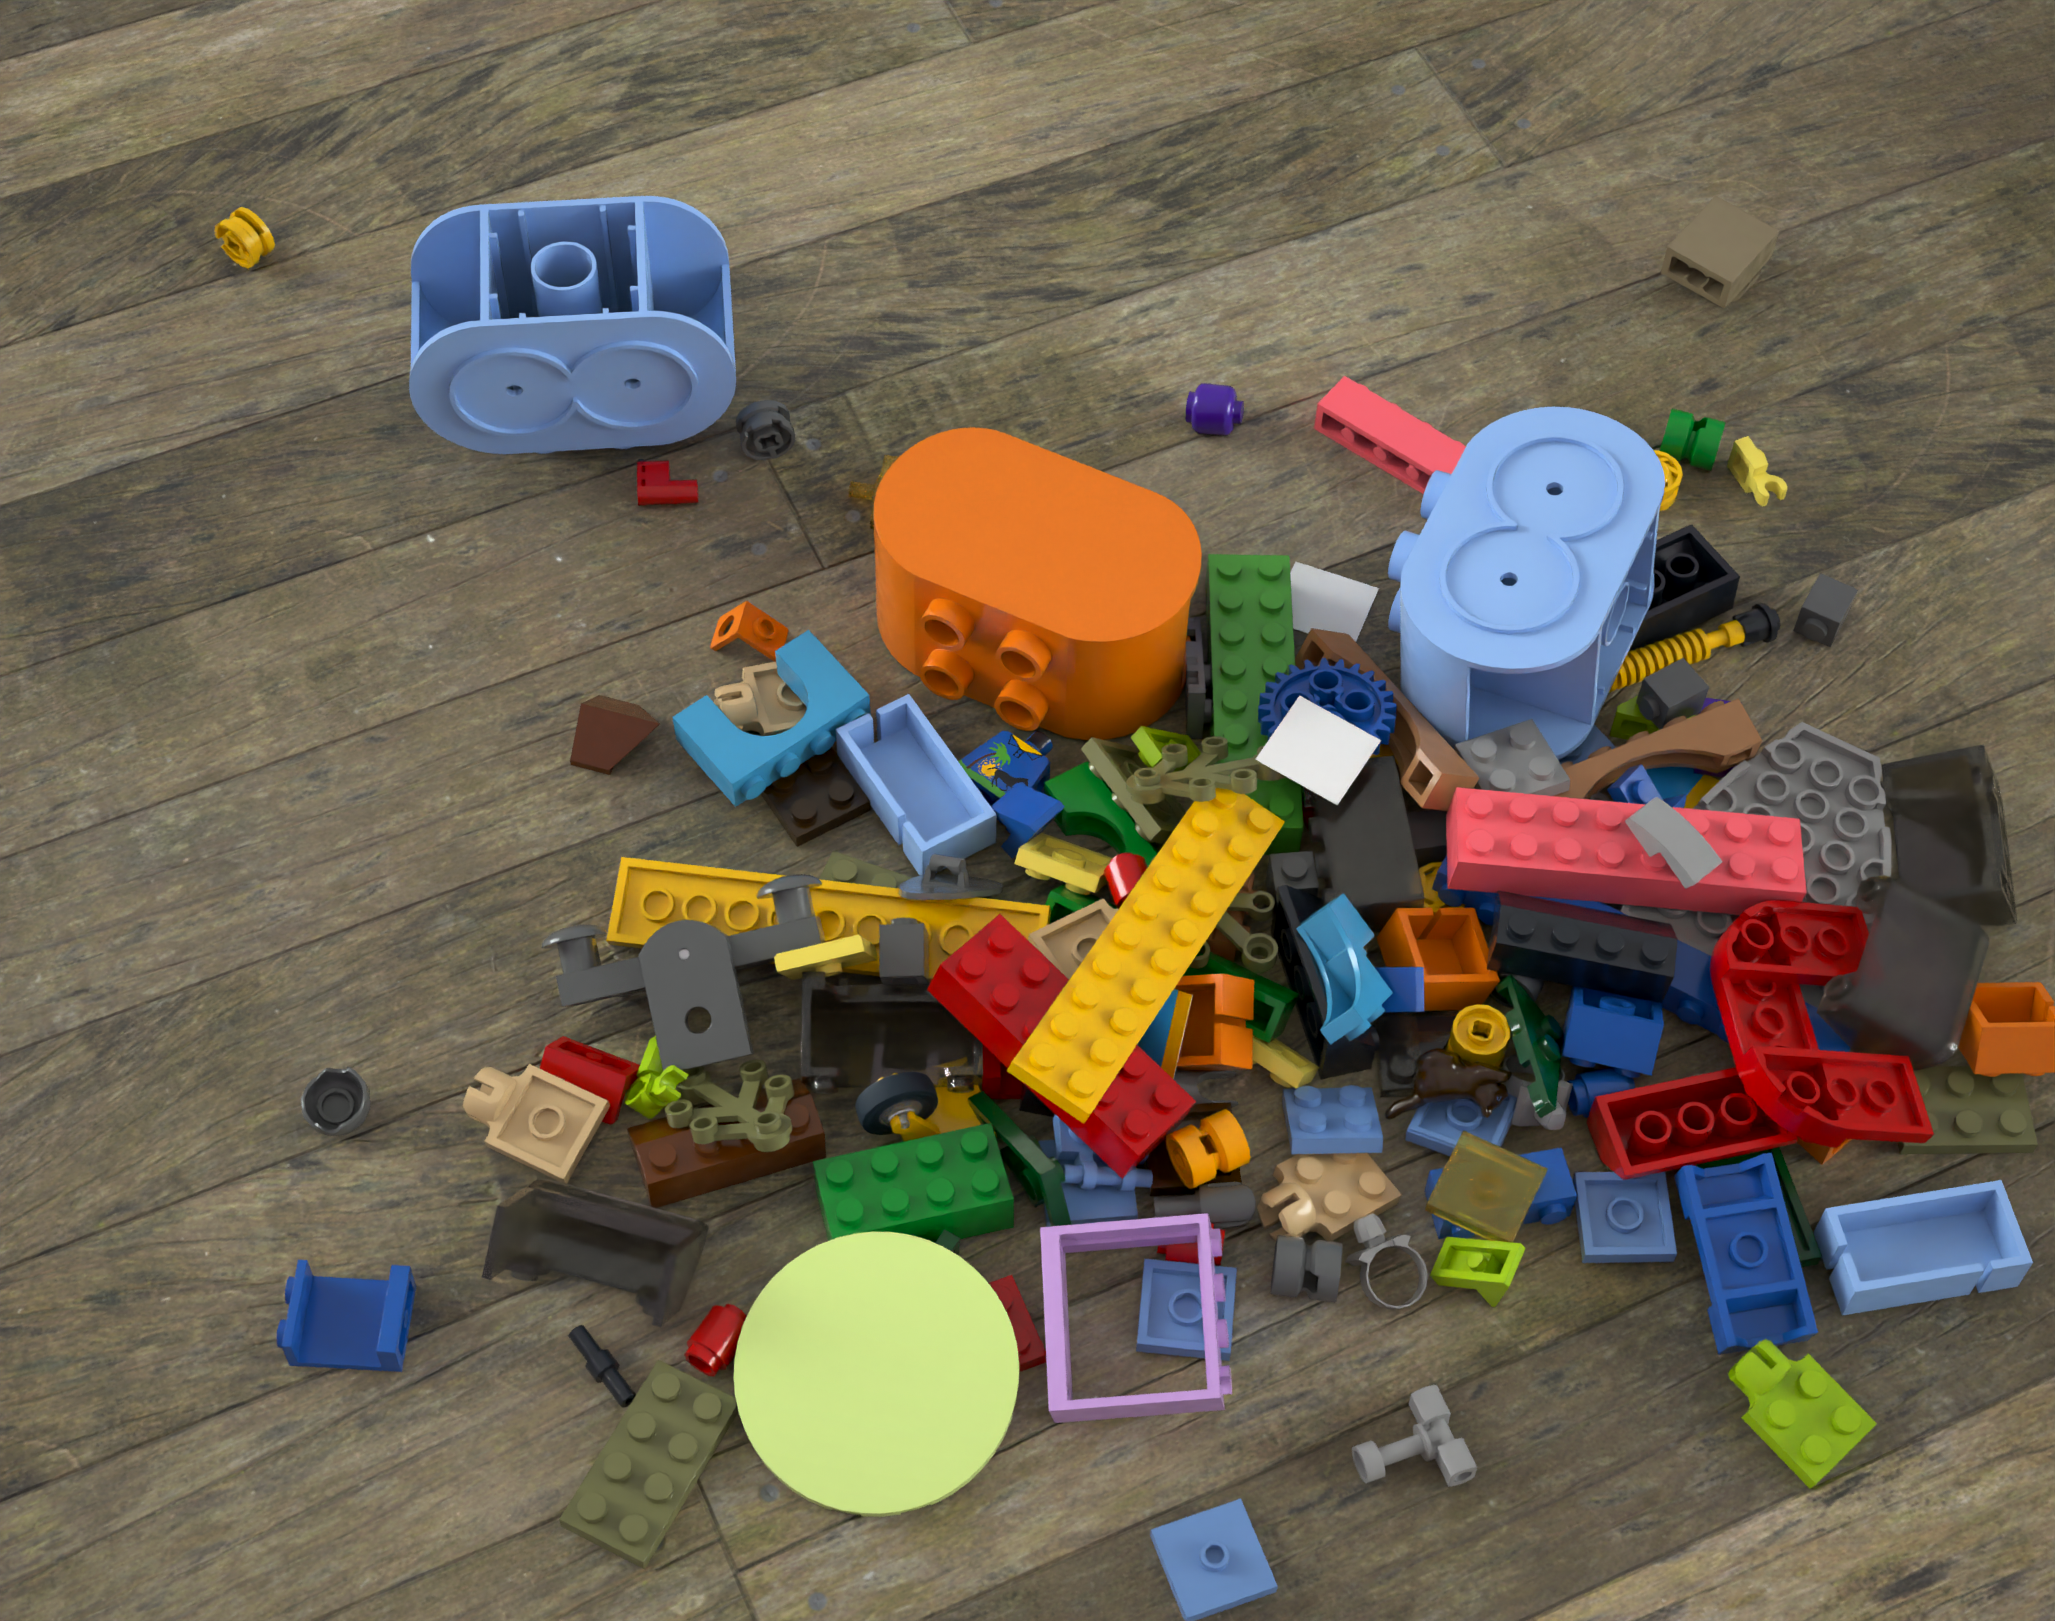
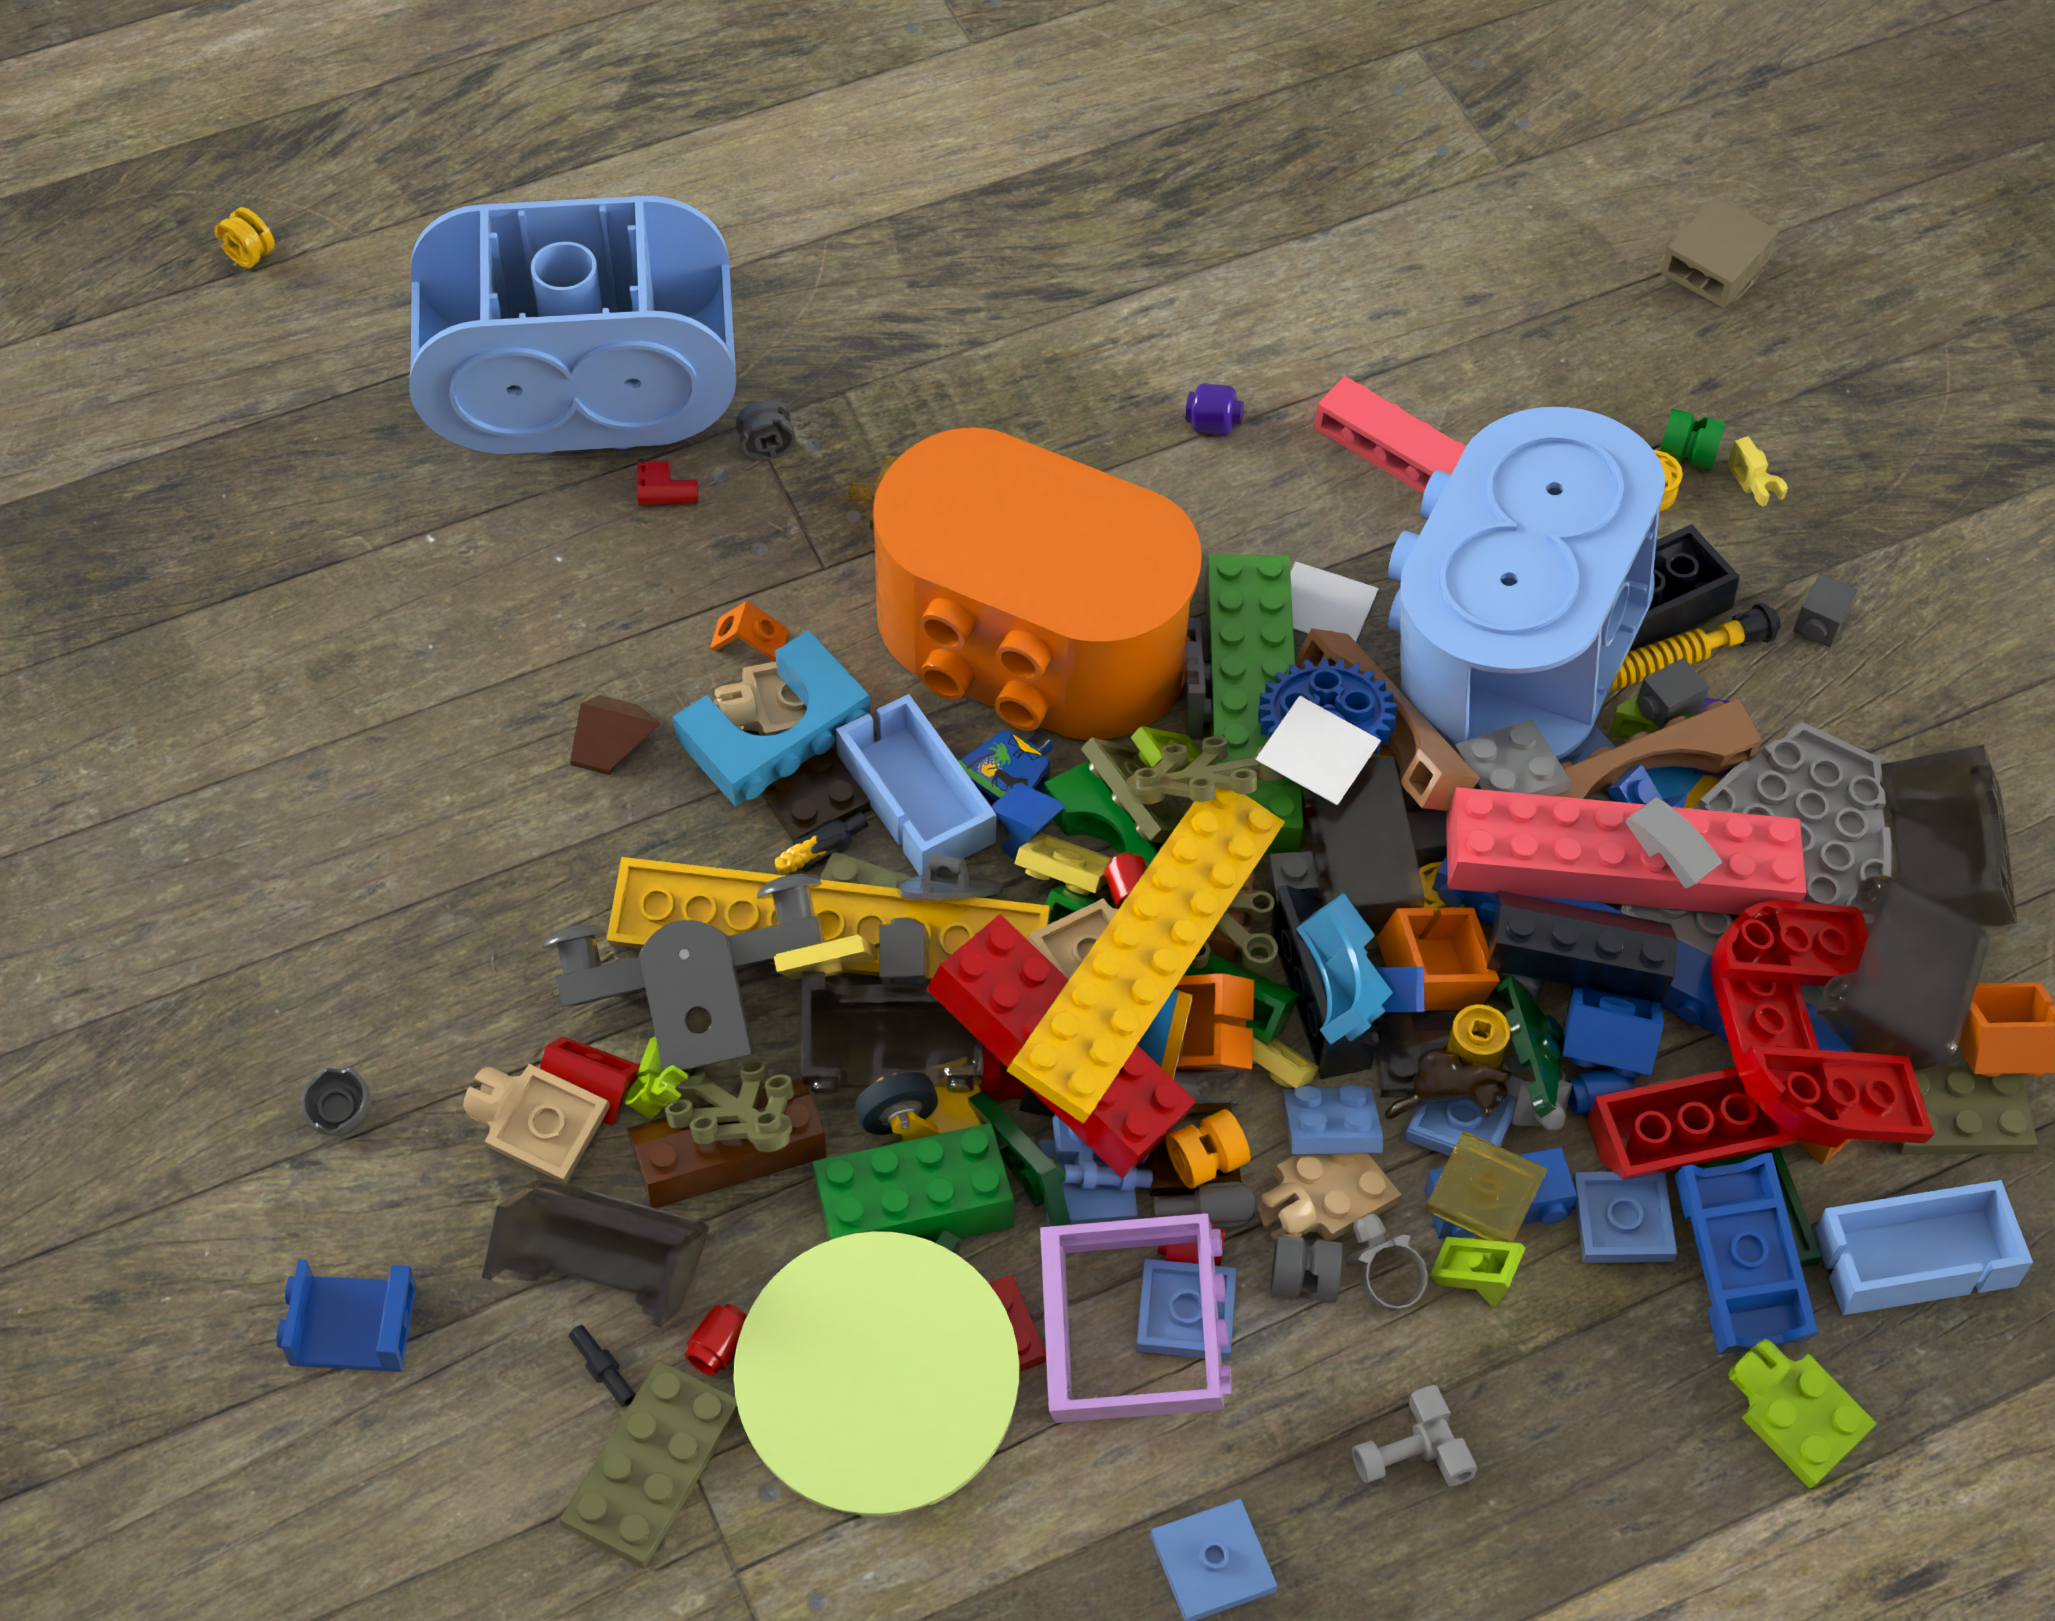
(820, 843): none -> black piece

